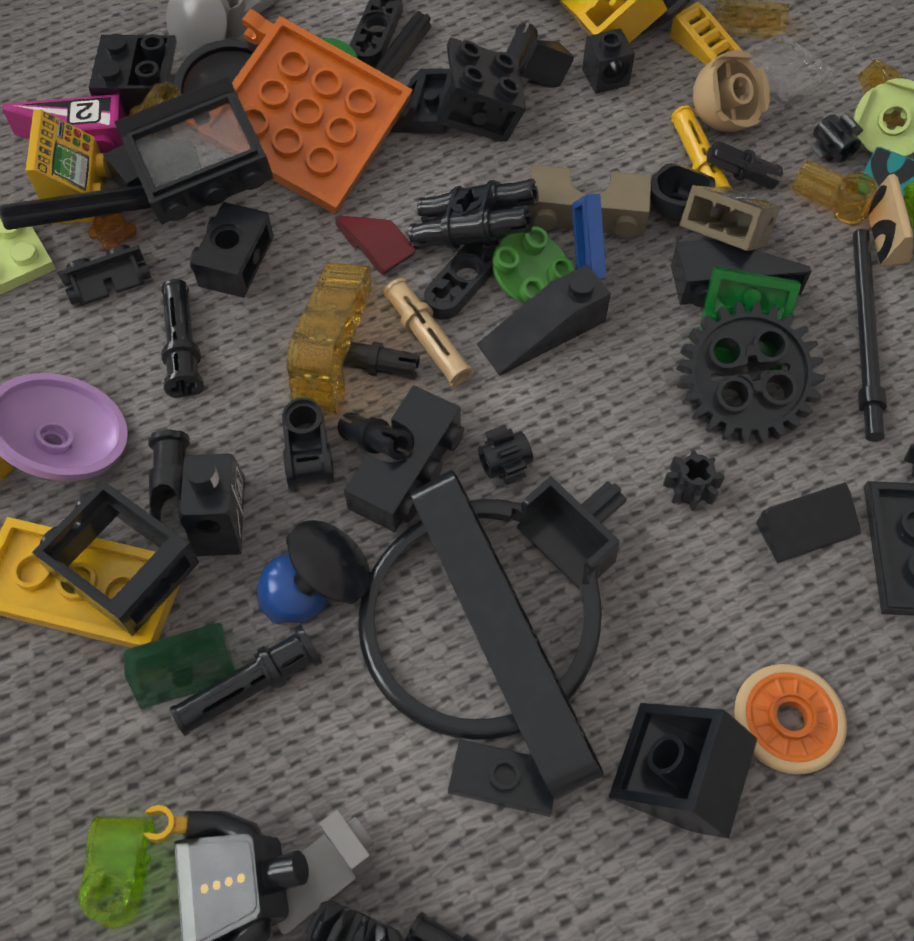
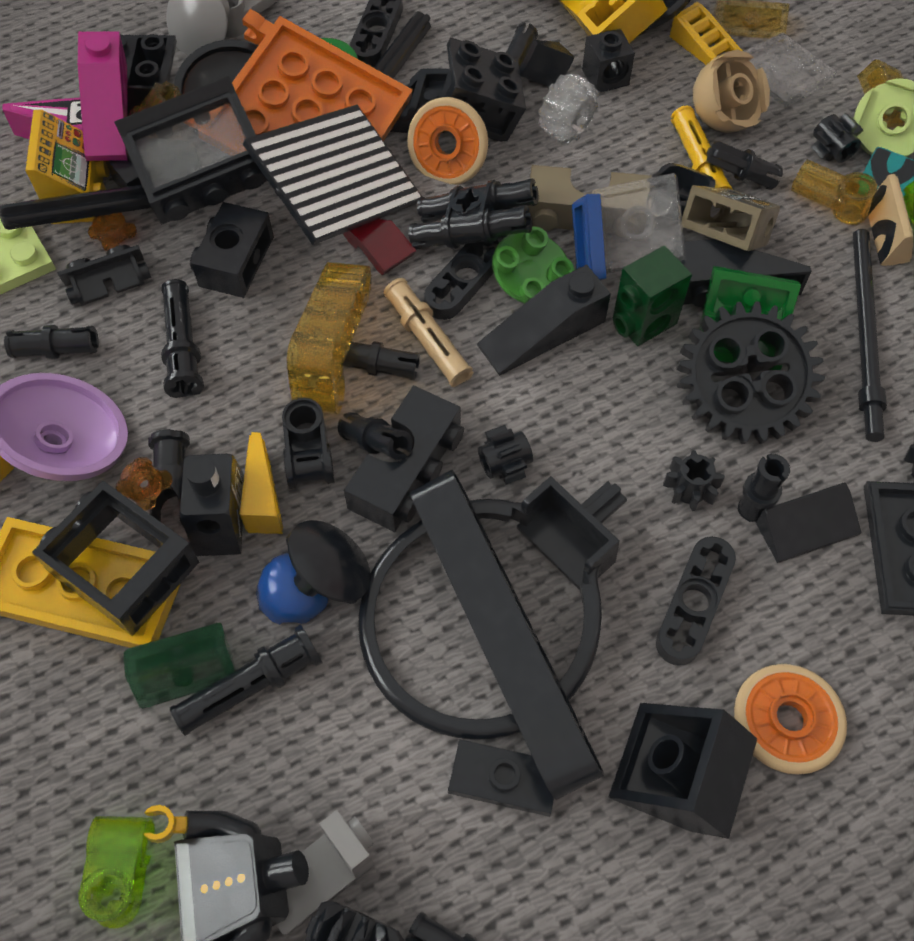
(51, 341): none -> black pin
(102, 93): none -> dark pink slope
(137, 472): none -> clear orange plate
(259, 499): none -> yellow slope
(332, 173): none -> piece
(470, 136): none -> orange wheel
(568, 108): none -> clear gear
(640, 220): none -> clear plate
(650, 295): none -> dark green brick
(671, 623): none -> black beam
(763, 487): none -> black pin

